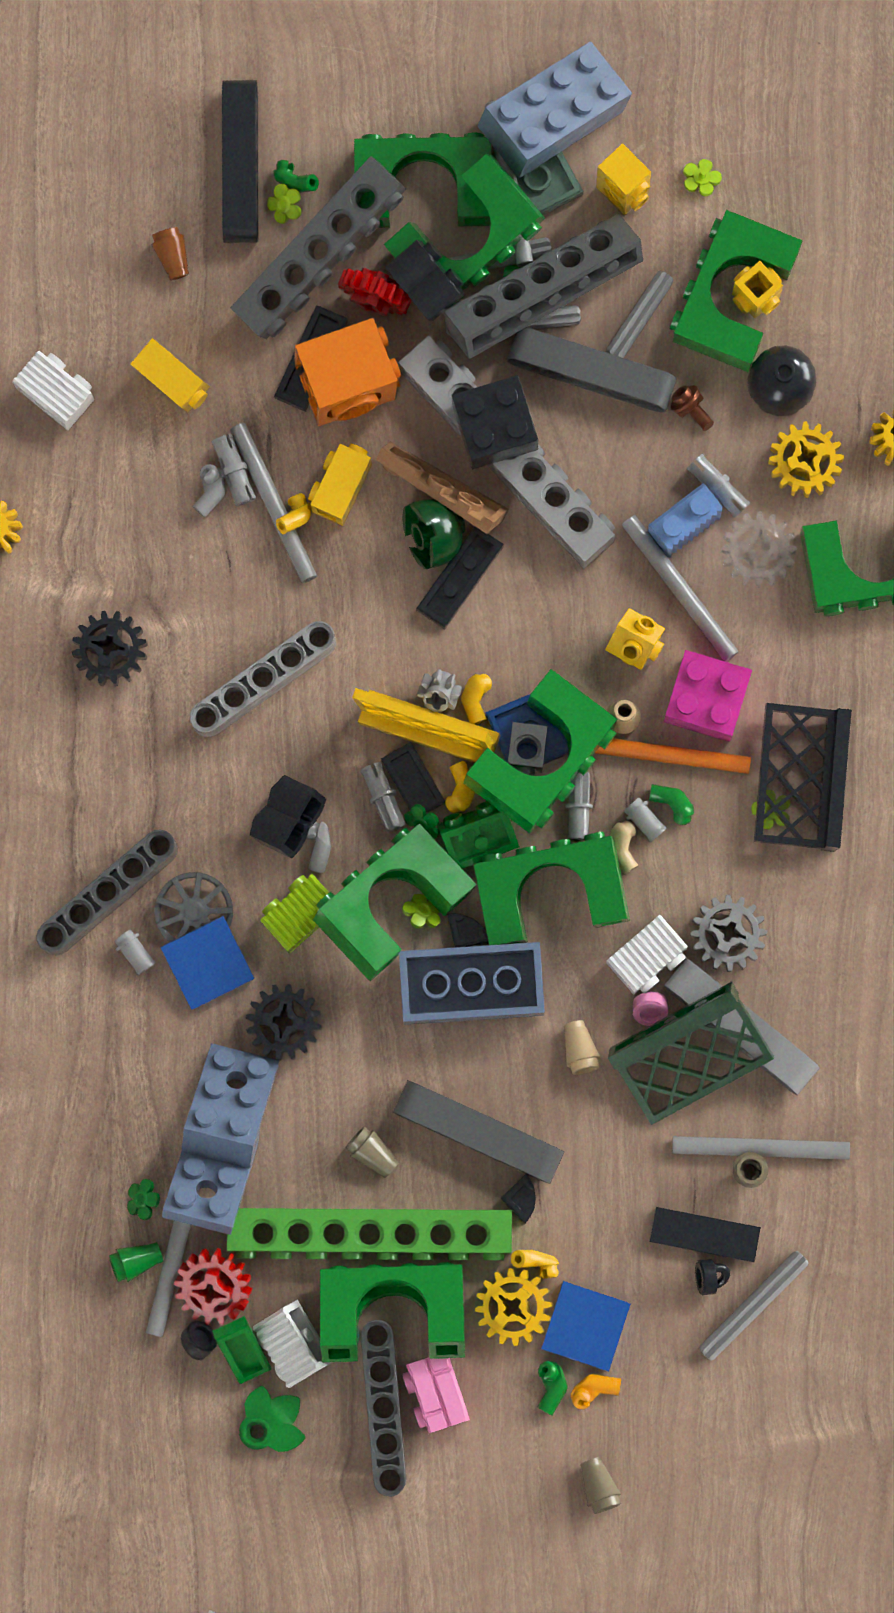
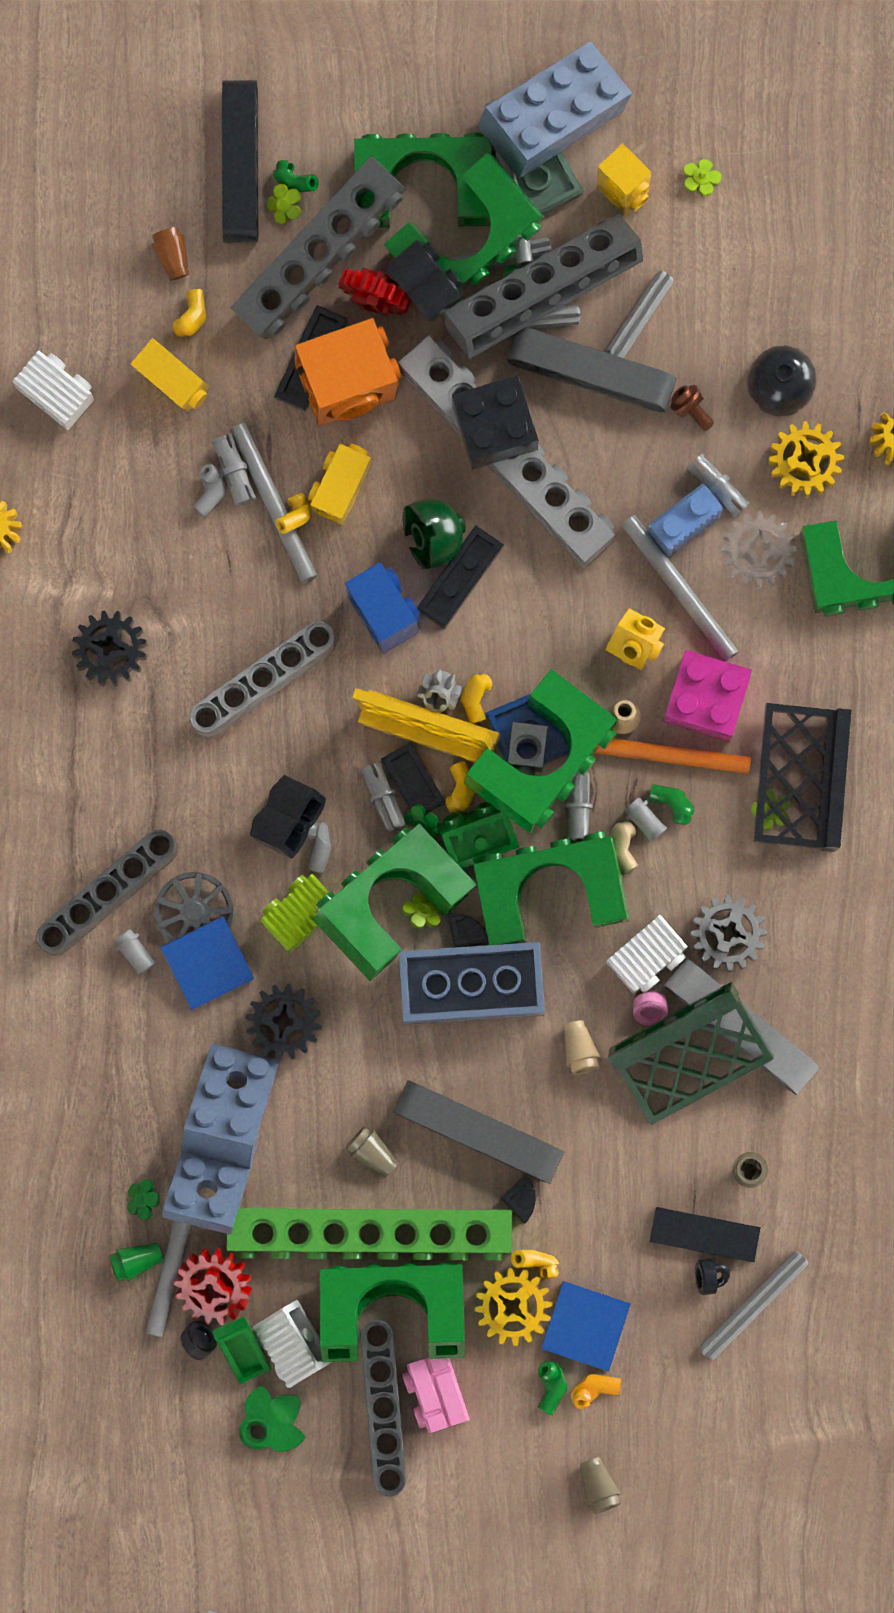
(194, 317): none -> yellow arm
(382, 607): none -> blue brick
(450, 492): medium nougat wing -> none
(734, 244): green arch -> none
(757, 279): yellow brick -> none
(763, 1147): light grey piece -> none

